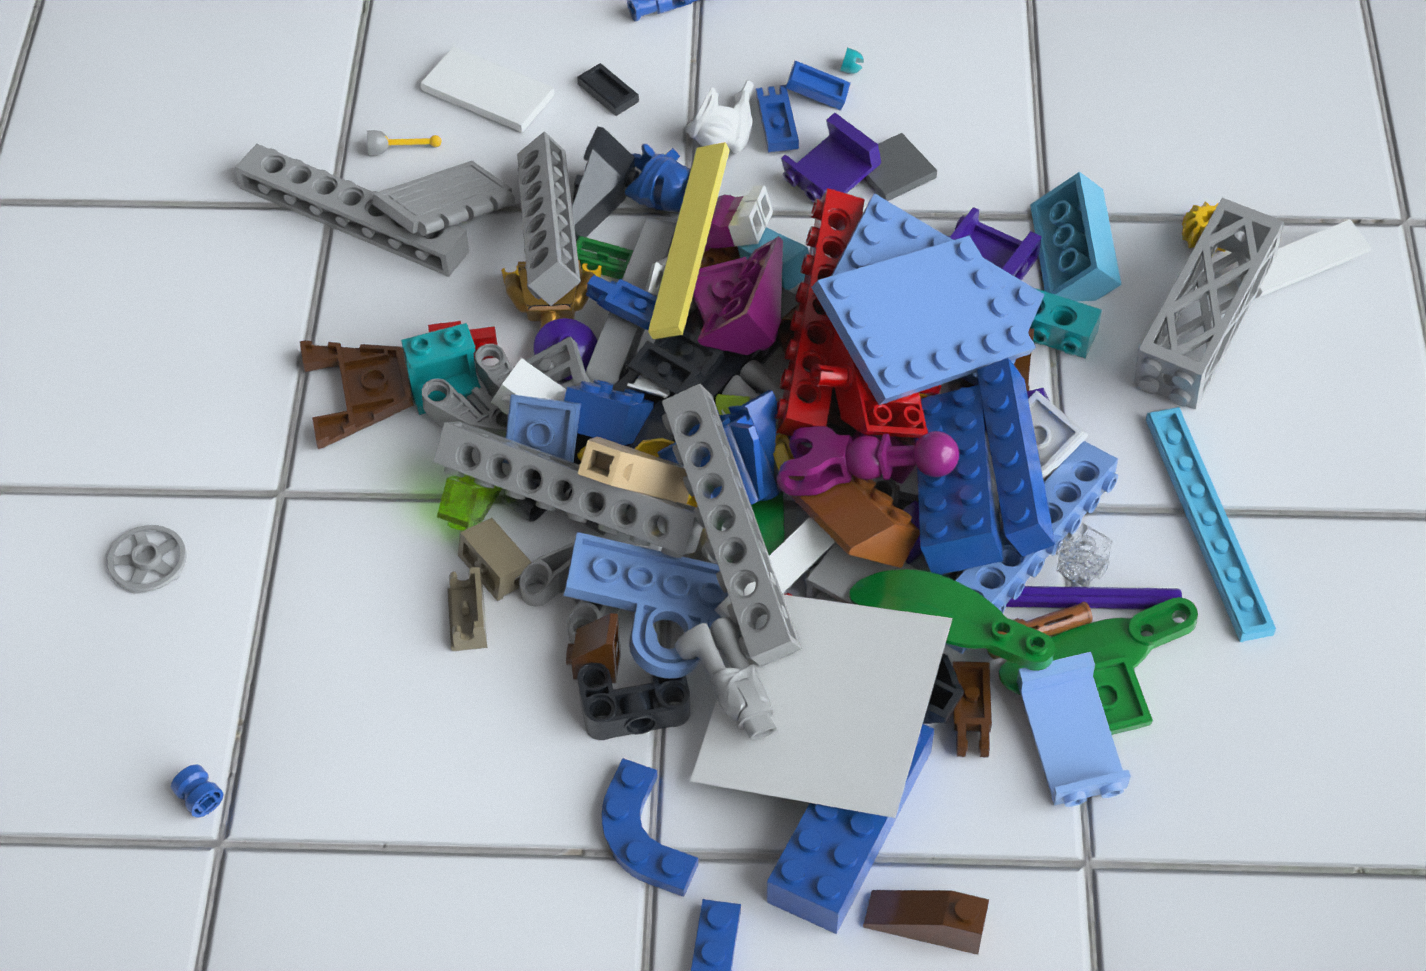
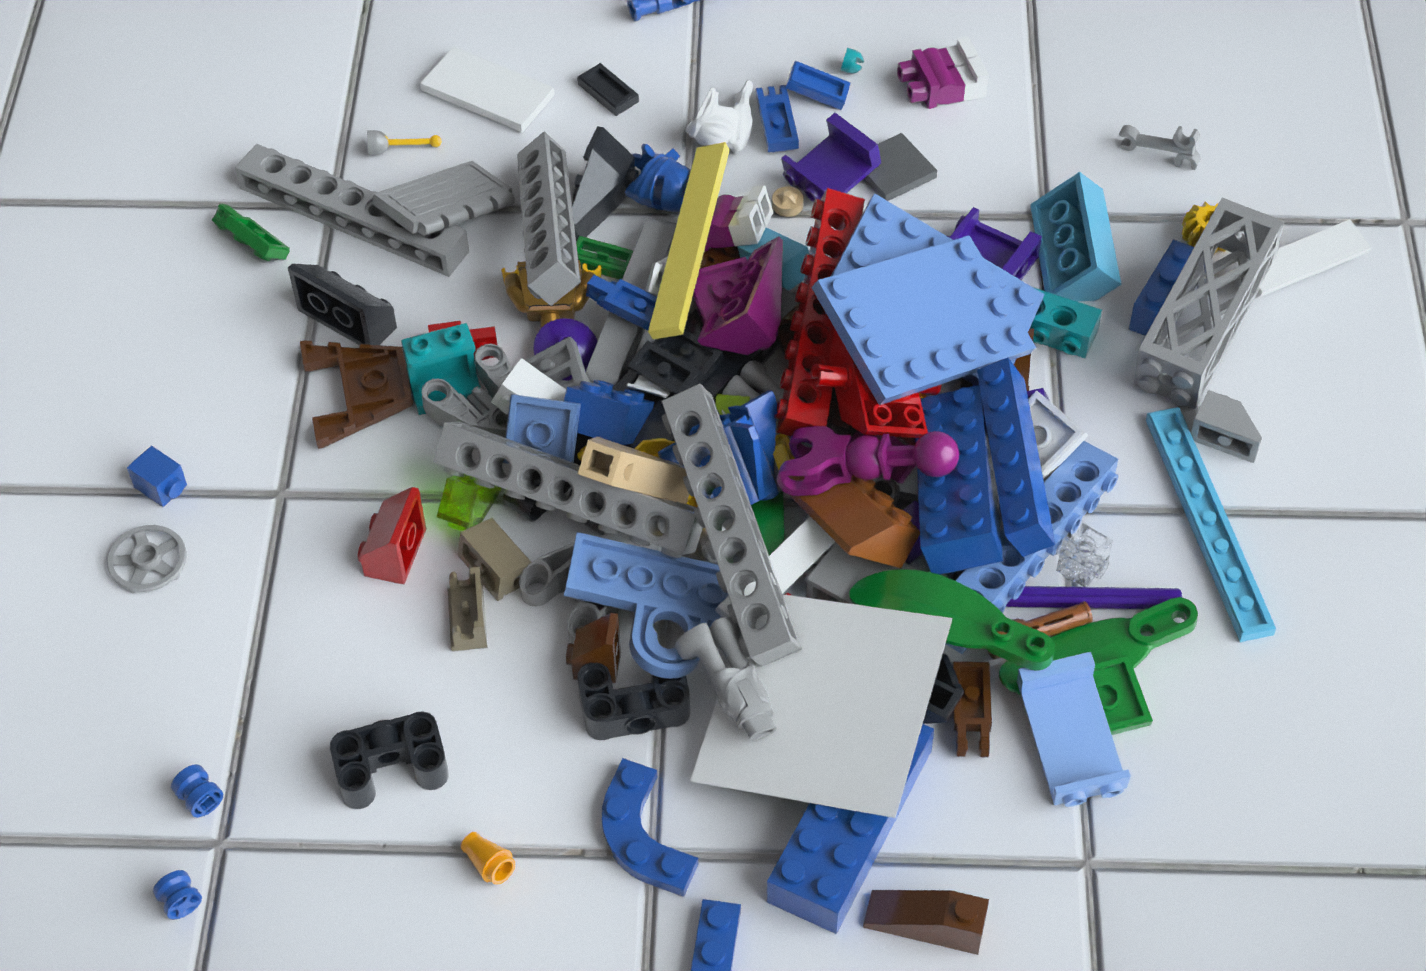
(157, 476): none -> blue brick
(177, 894): none -> blue wheel
(250, 233): none -> green hinge
(341, 304): none -> black slope
(385, 745): none -> black beam
(394, 537): none -> red slope
(490, 860): none -> light orange cone
(787, 201): none -> tan tile
(944, 74): none -> magenta hips
(1158, 287): none -> blue brick
(1180, 144): none -> light grey bar
(1226, 427): none -> light grey slope

